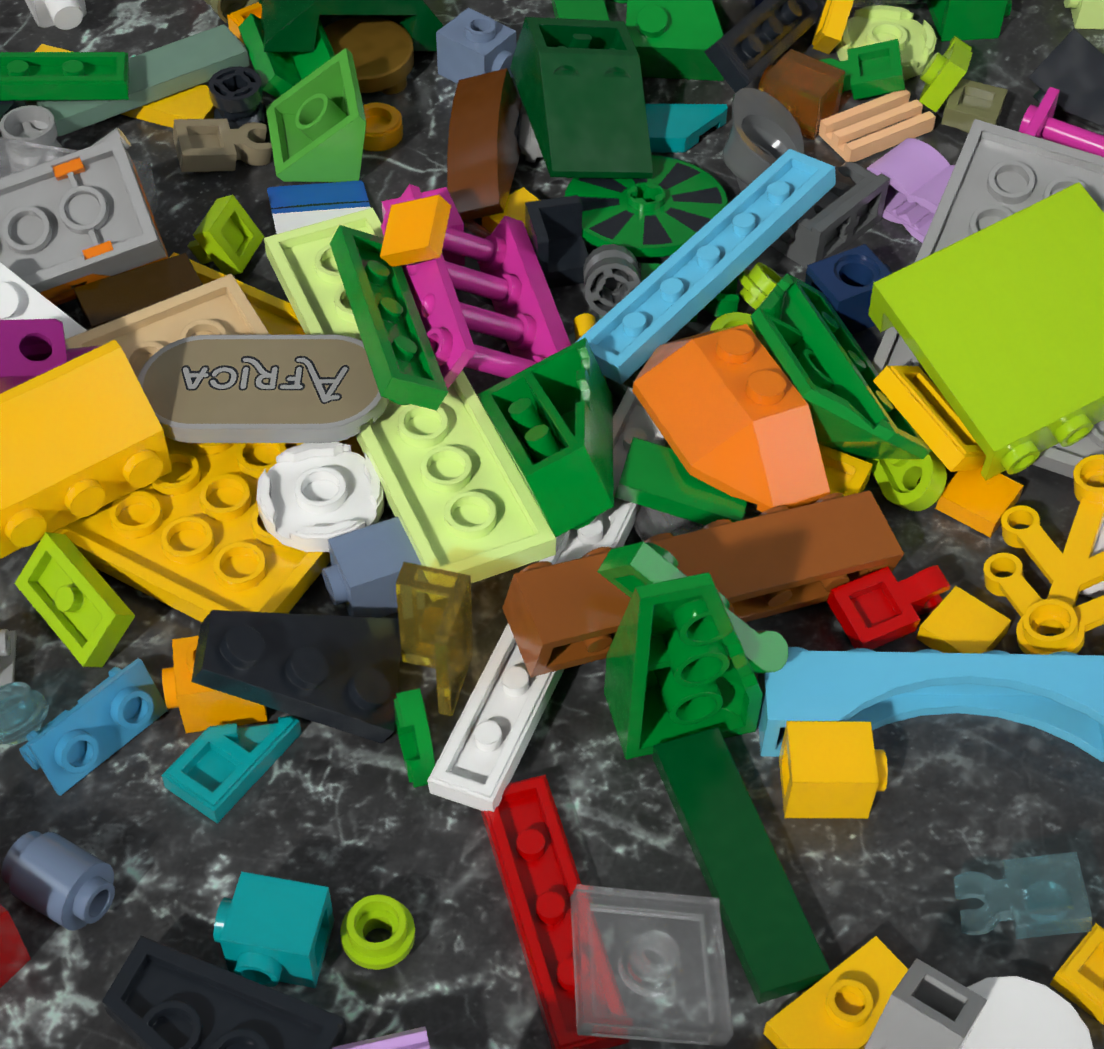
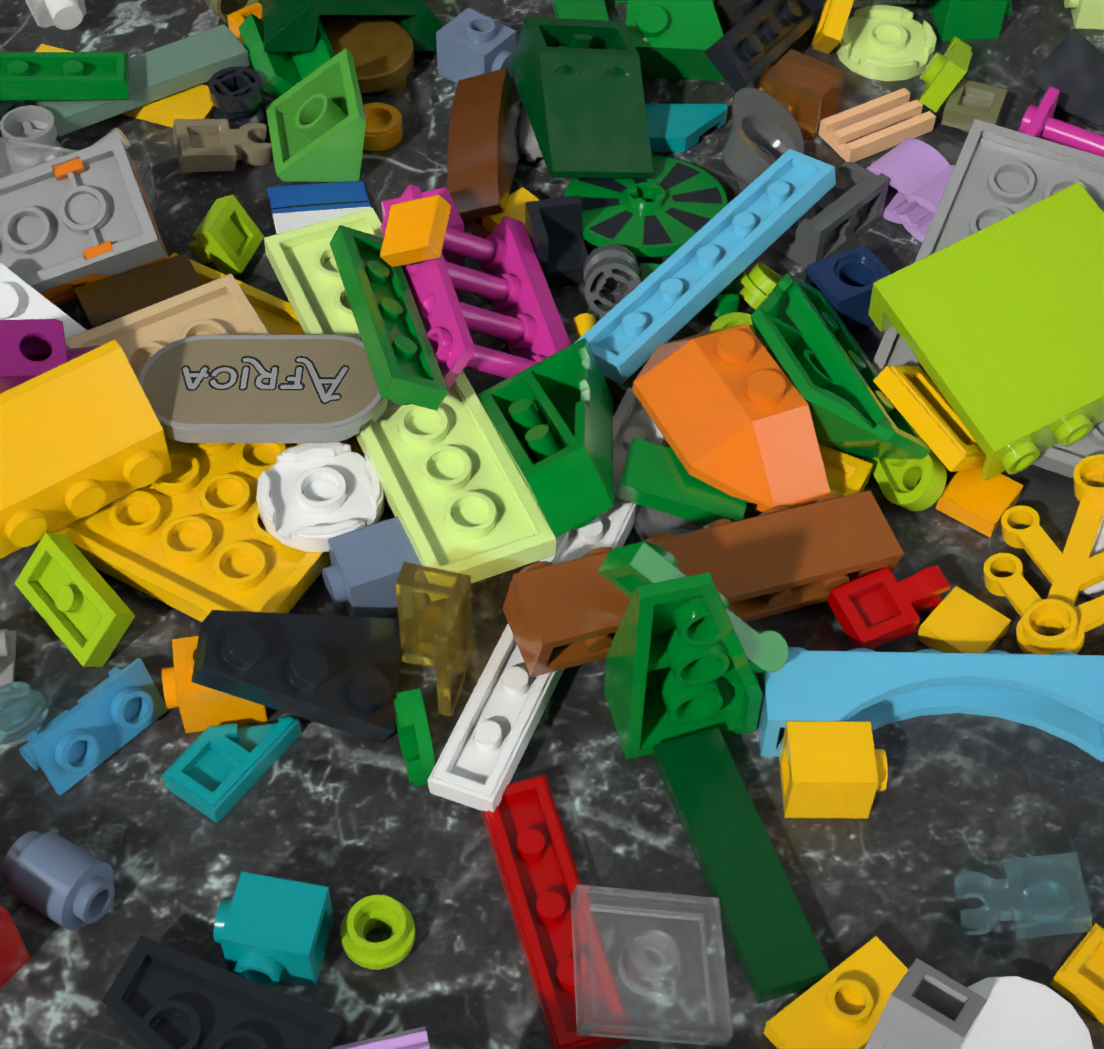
(872, 69): green plate -> none

